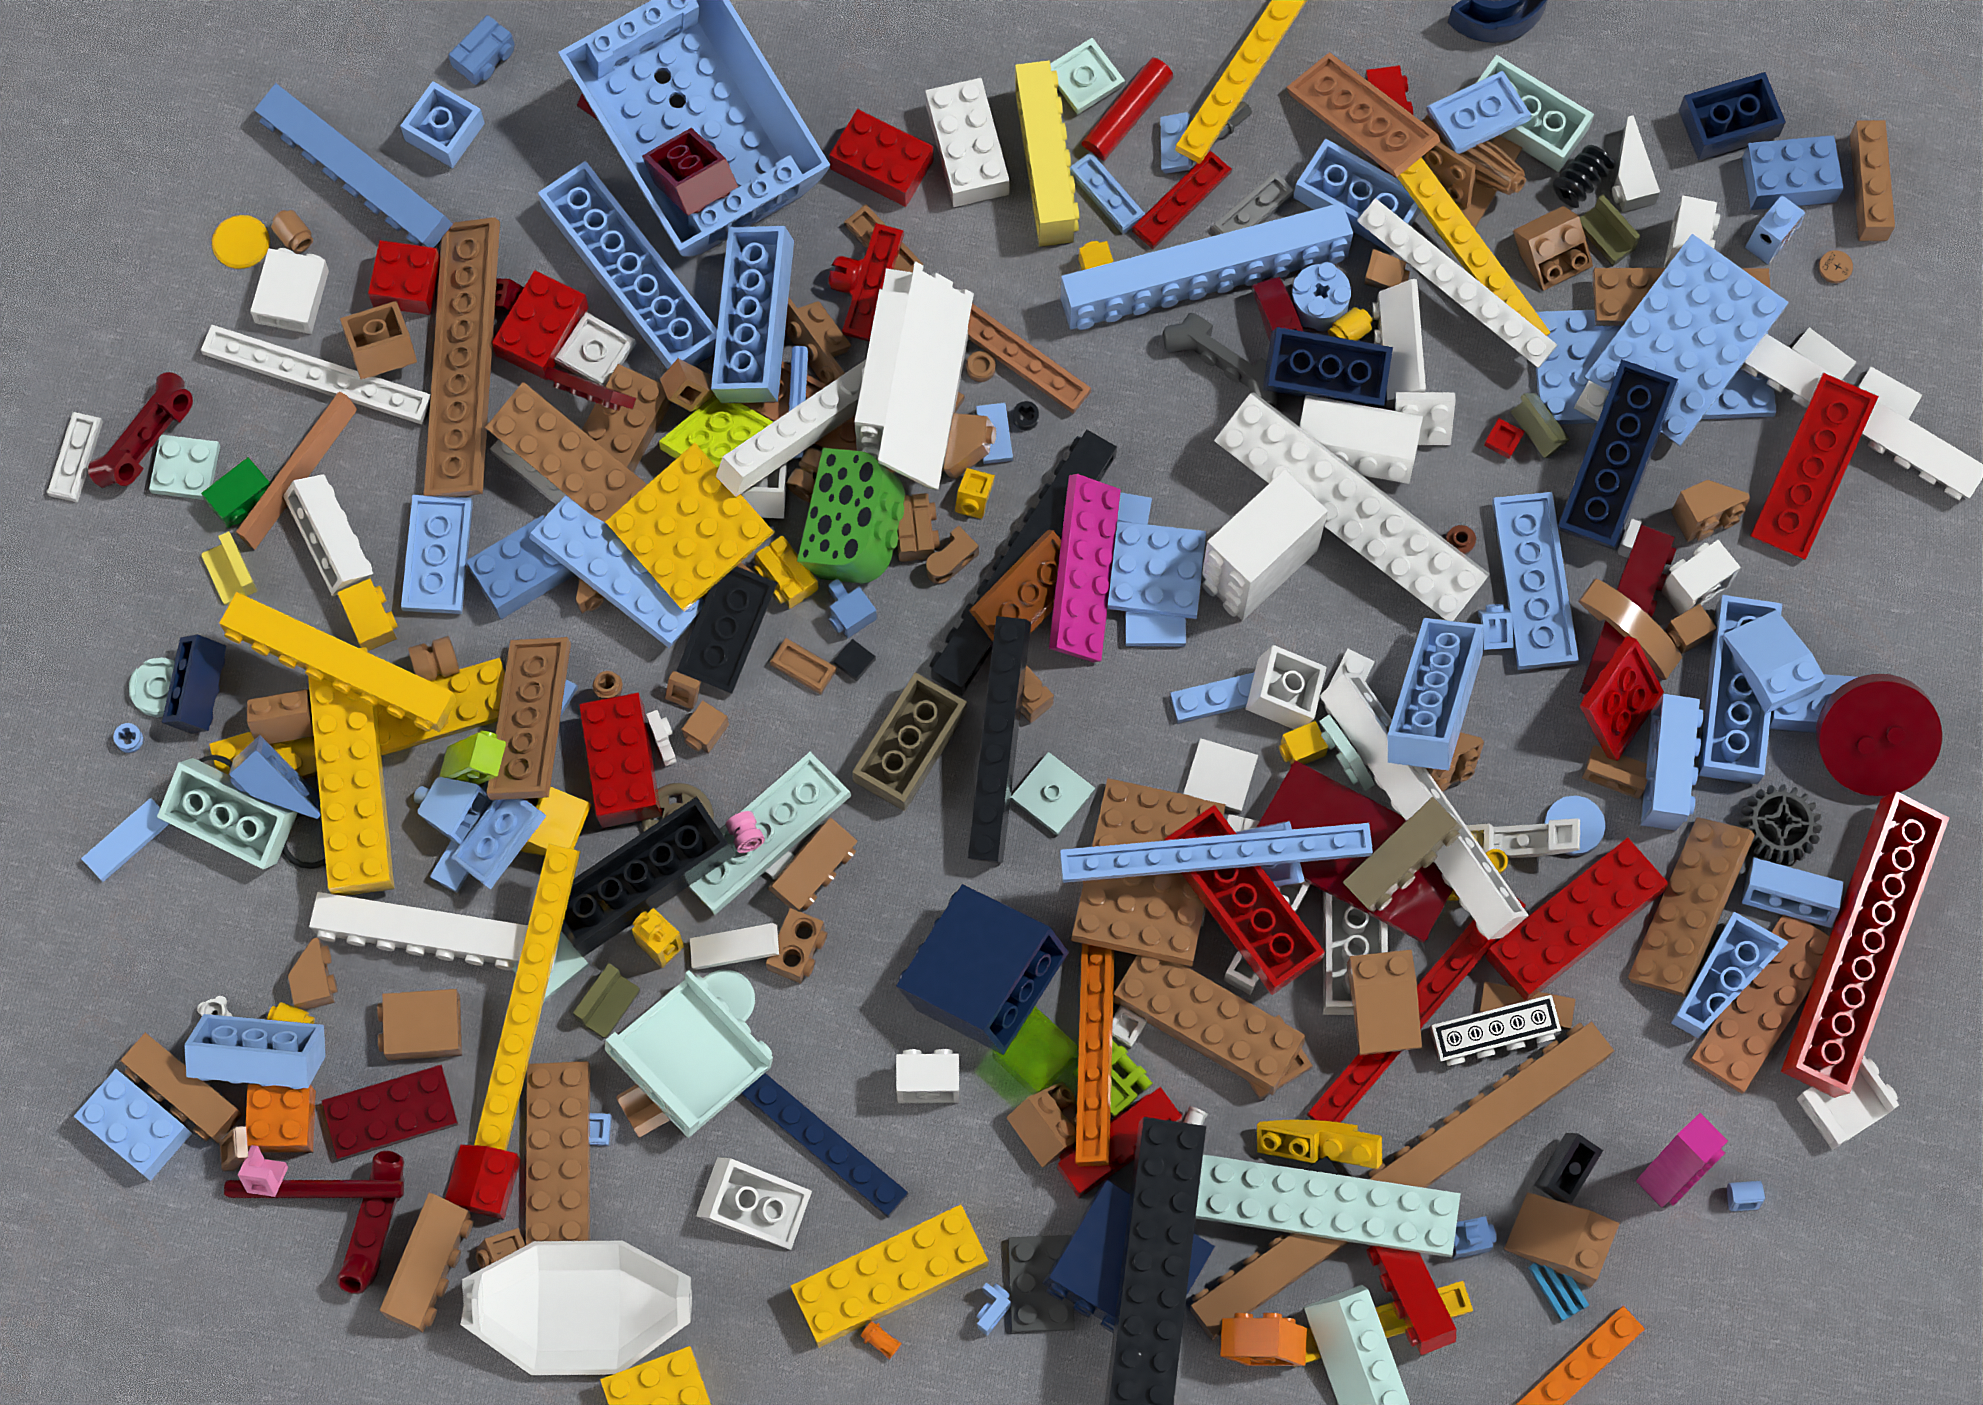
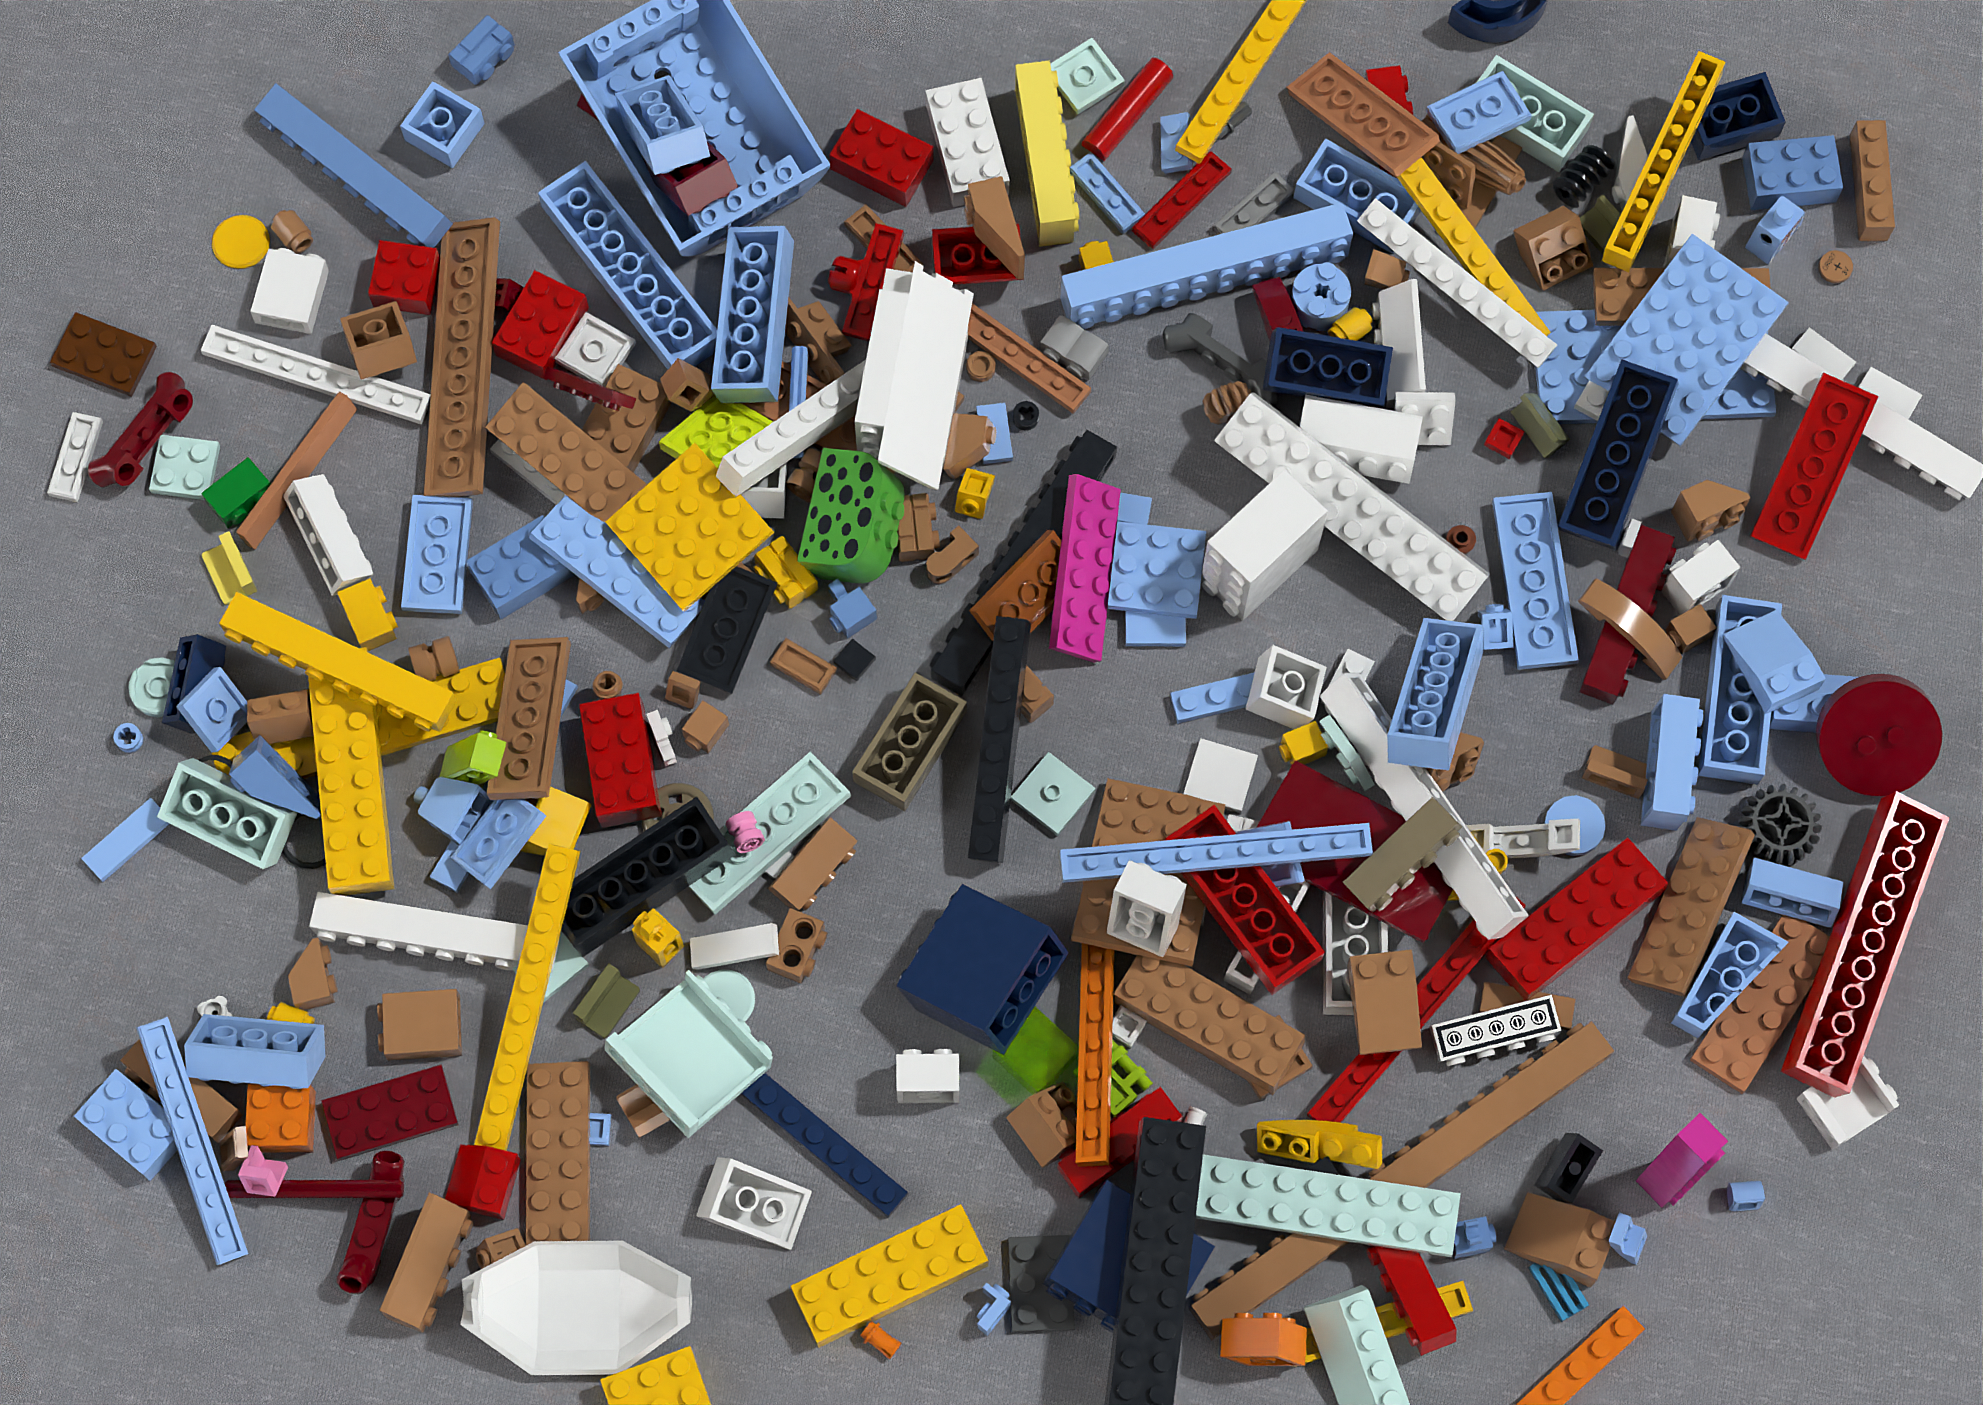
(103, 354): none -> reddish brown plate
(192, 1141): none -> light blue tile
(215, 709): none -> light blue plate
(662, 125): none -> light blue brick
(965, 258): none -> red slope
(994, 222): none -> medium nougat slope
(1074, 347): none -> light grey brick
(1146, 908): none -> white brick
(1225, 401): none -> medium nougat gear
(1621, 698): red plate -> none
(1627, 1238): none -> light blue slope
(1663, 161): none -> yellow brick

